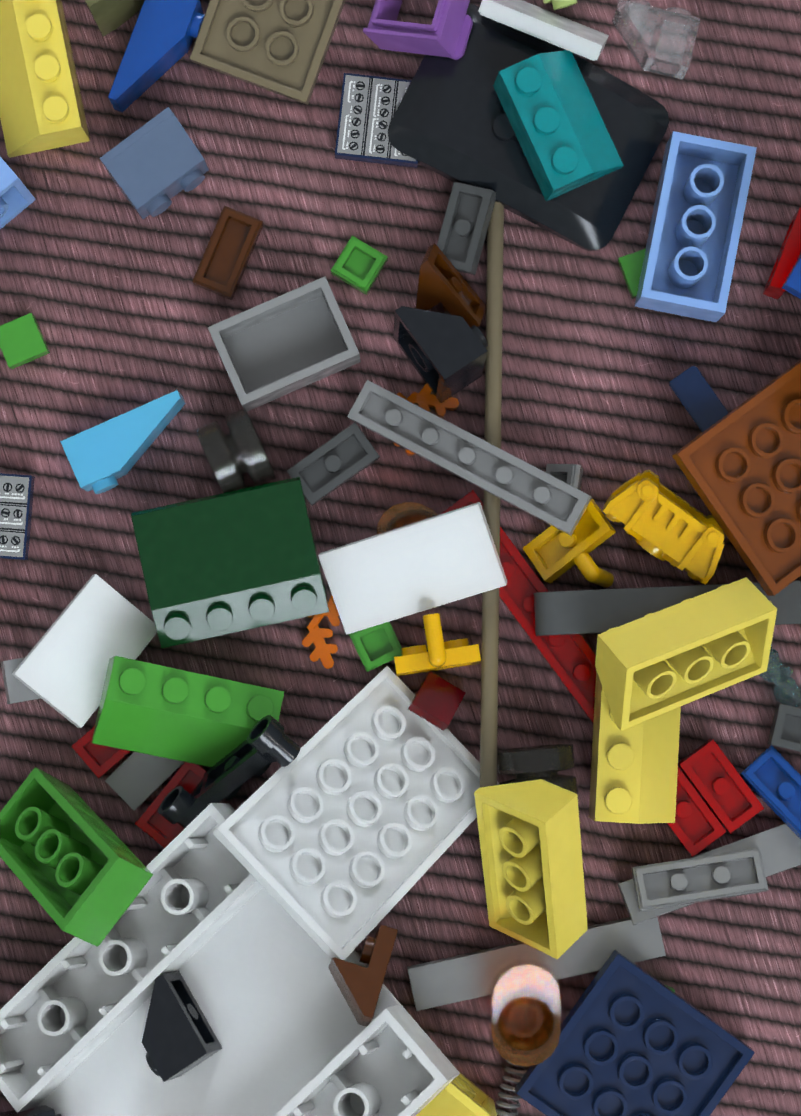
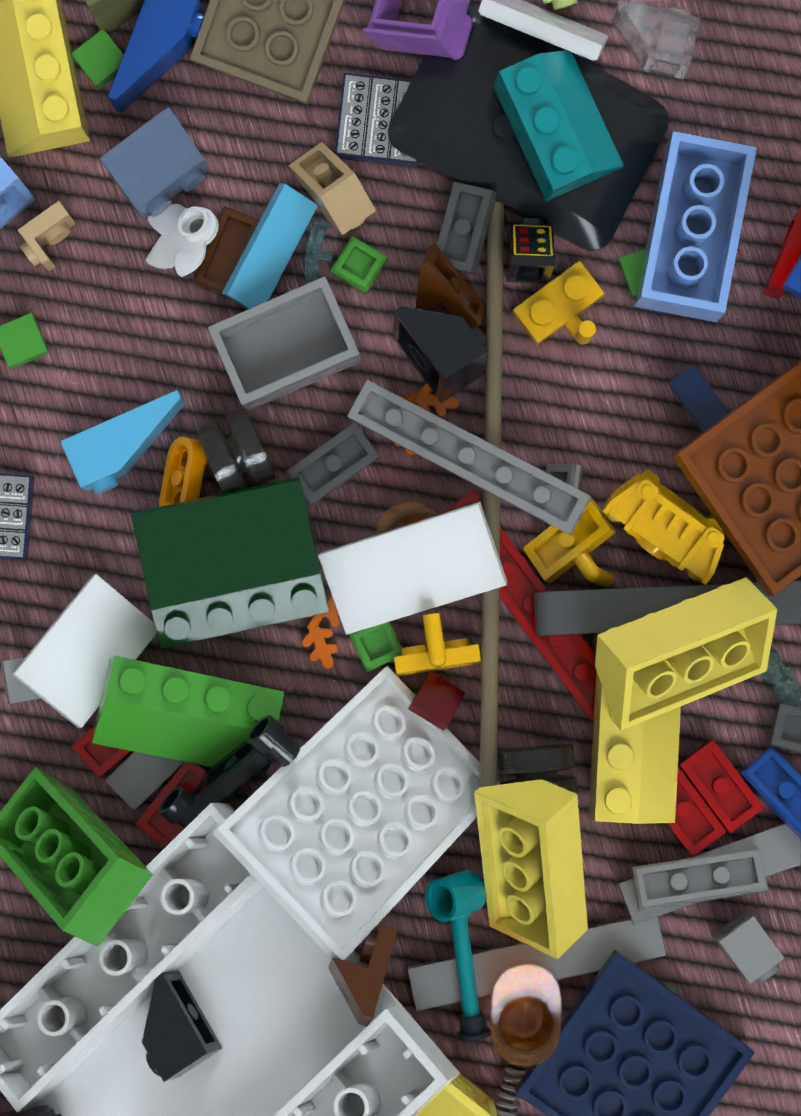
(46, 228): none -> tan bracket
(99, 58): none -> bright green tile
(179, 241): none -> white plate
(183, 471): none -> light orange plate
(270, 247): none -> medium azure tile
(313, 251): none -> clear light blue piece
(333, 188): none -> tan slope
(454, 900): none -> teal piece
(530, 252): none -> black slope
(560, 305): none -> yellow plate
(749, 948): none -> light grey brick

